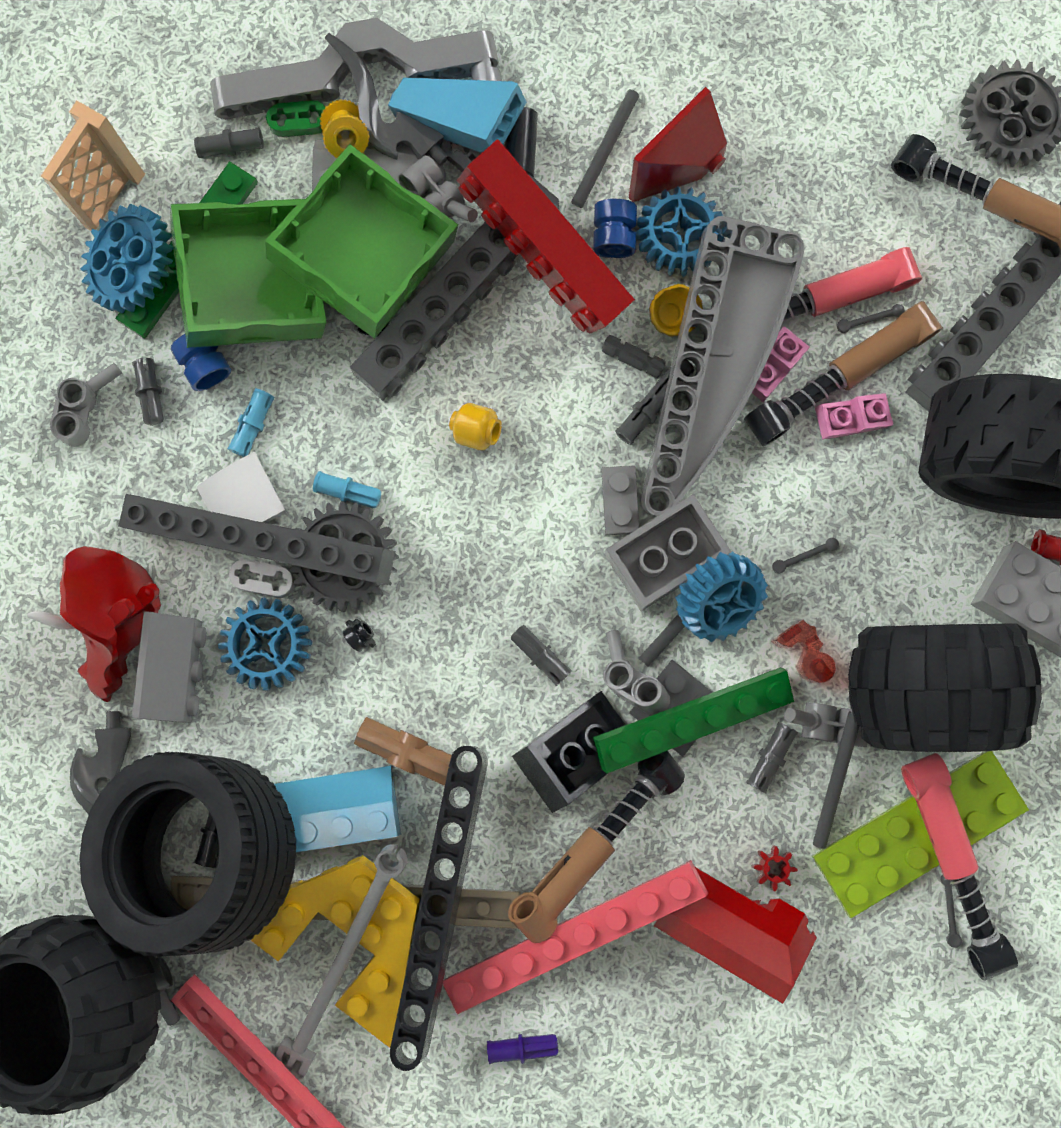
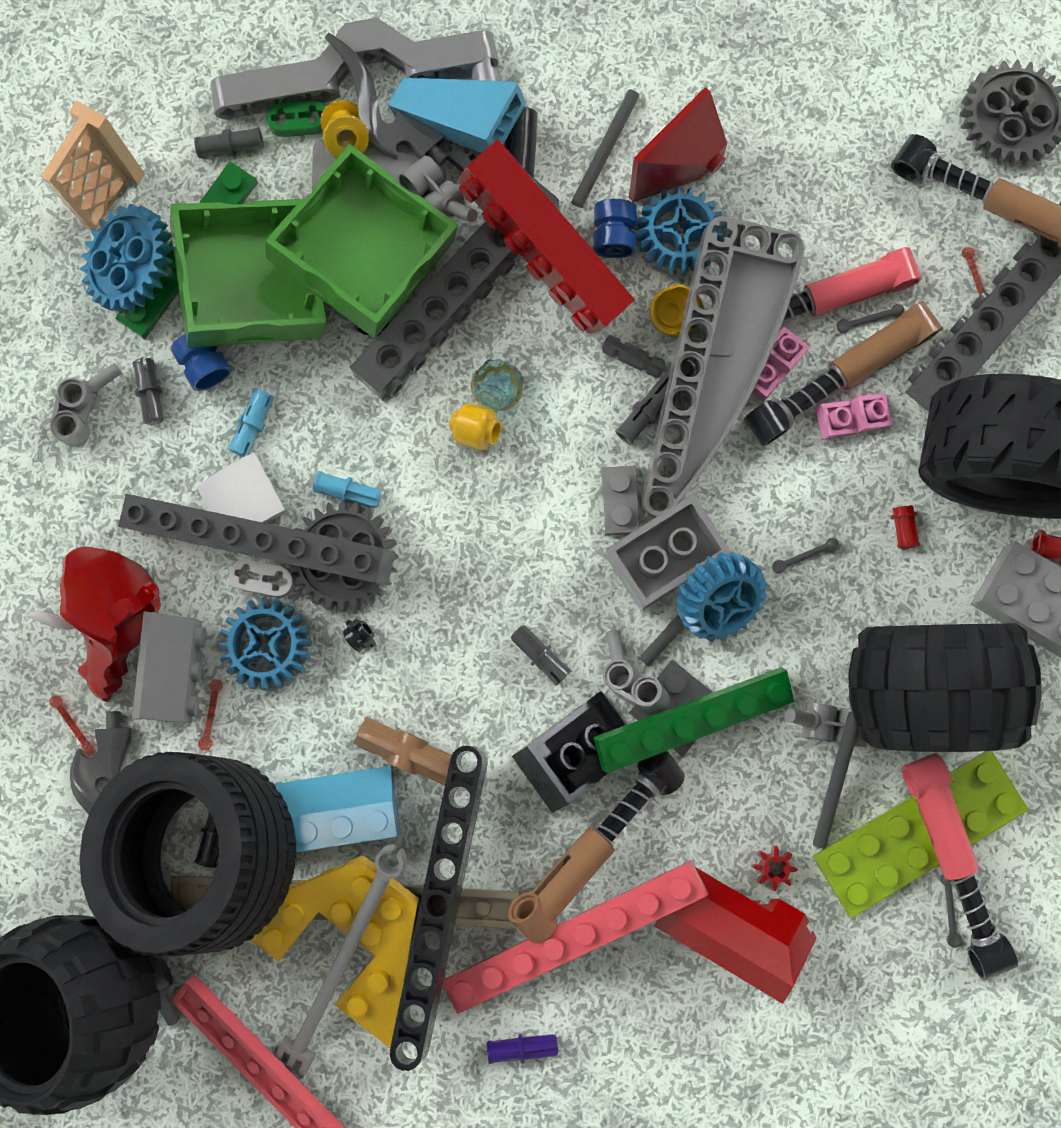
(57, 703): none -> clear red hinge
(206, 742): none -> clear red hinge
(497, 385): none -> clear light blue hair
(772, 757): dark grey pin -> none
(812, 664): clear red leg -> none
(905, 526): none -> red pin
(968, 254): none -> clear red hinge

